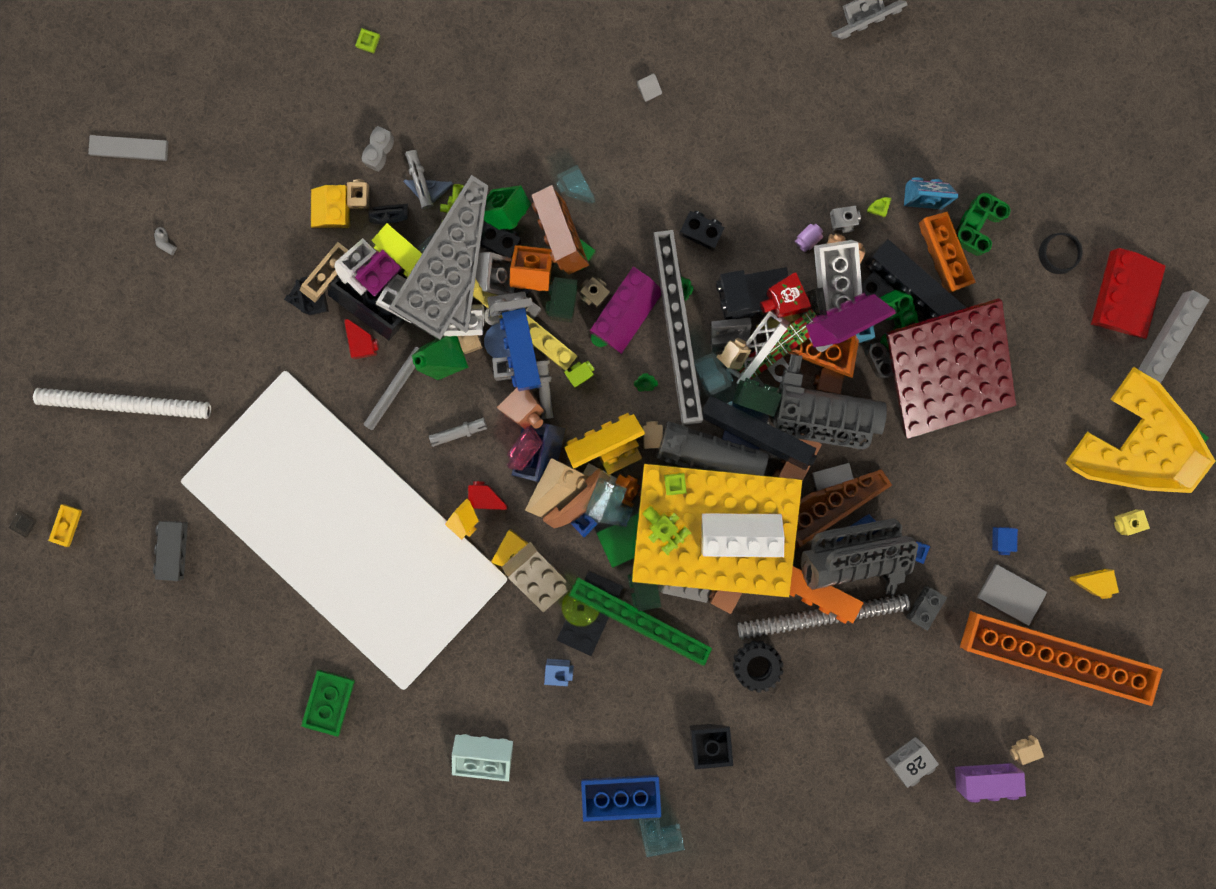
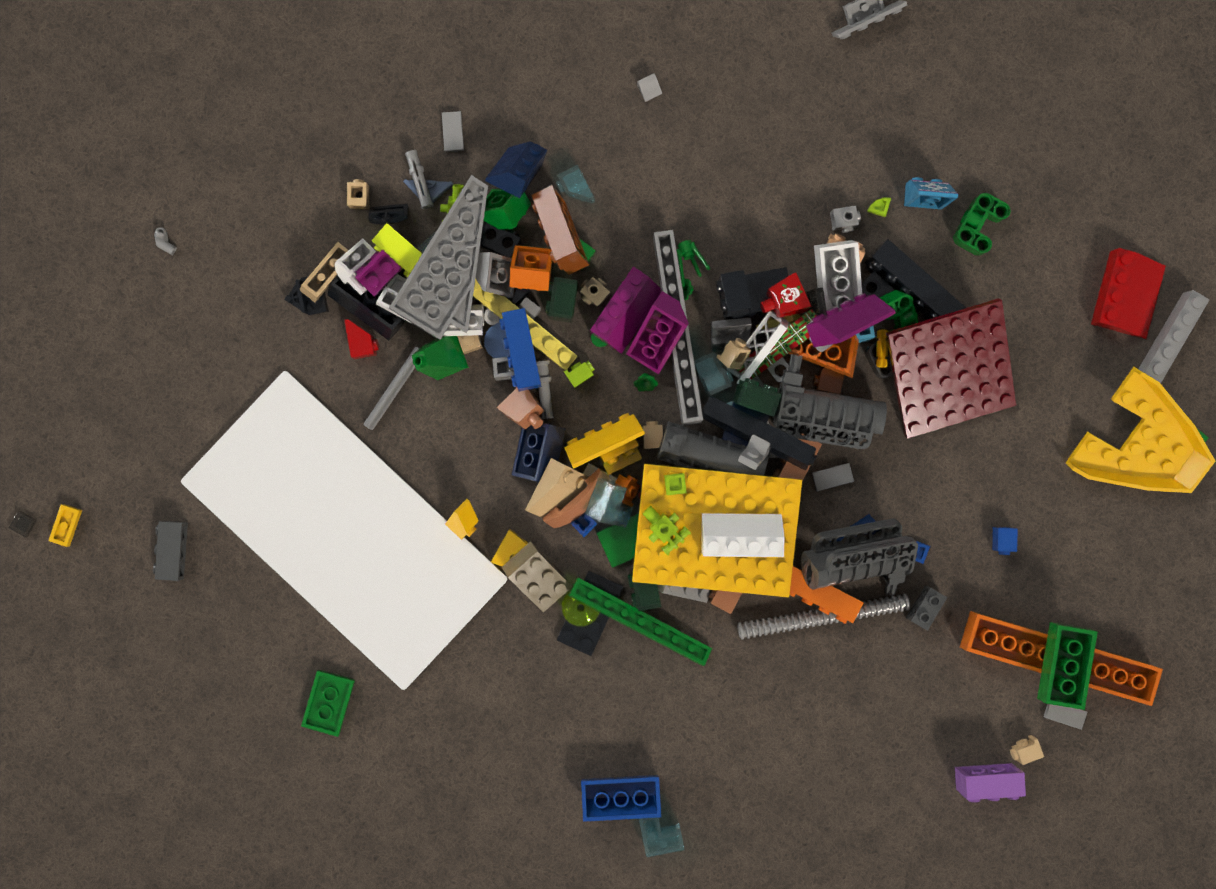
(121, 403): white piece -> none
(128, 148): light grey tile -> none
(330, 207): yellow slope -> none
(367, 40): lime tile -> none
(380, 144): light grey brick -> none
(452, 131): none -> light grey tile
(466, 429): light grey pin -> none
(482, 757): light aqua slope -> none
(484, 497): red slope -> none
(508, 302): light grey bracket -> none
(517, 168): none -> dark blue slope
(524, 449): clear pink bracket -> none
(558, 672): medium blue brick -> none
(659, 333): none -> magenta slope
(688, 250): none -> green plant
(699, 235): black brick -> none
(711, 746): black slope -> none
(754, 452): none -> light grey slope
(766, 680): black tyre -> none
(809, 237): lavender brick -> none
(828, 506): dark orange wedge -> none
(882, 349): none -> yellow axle
(912, 762): light grey brick -> none
(946, 252): orange slope -> none
(1012, 594): light grey tile -> none
(1043, 256): black tyre -> none
(1066, 715): none -> light grey tile
(1067, 665): none -> green brick
(1099, 583): yellow slope -> none
(1131, 522): light yellow brick -> none

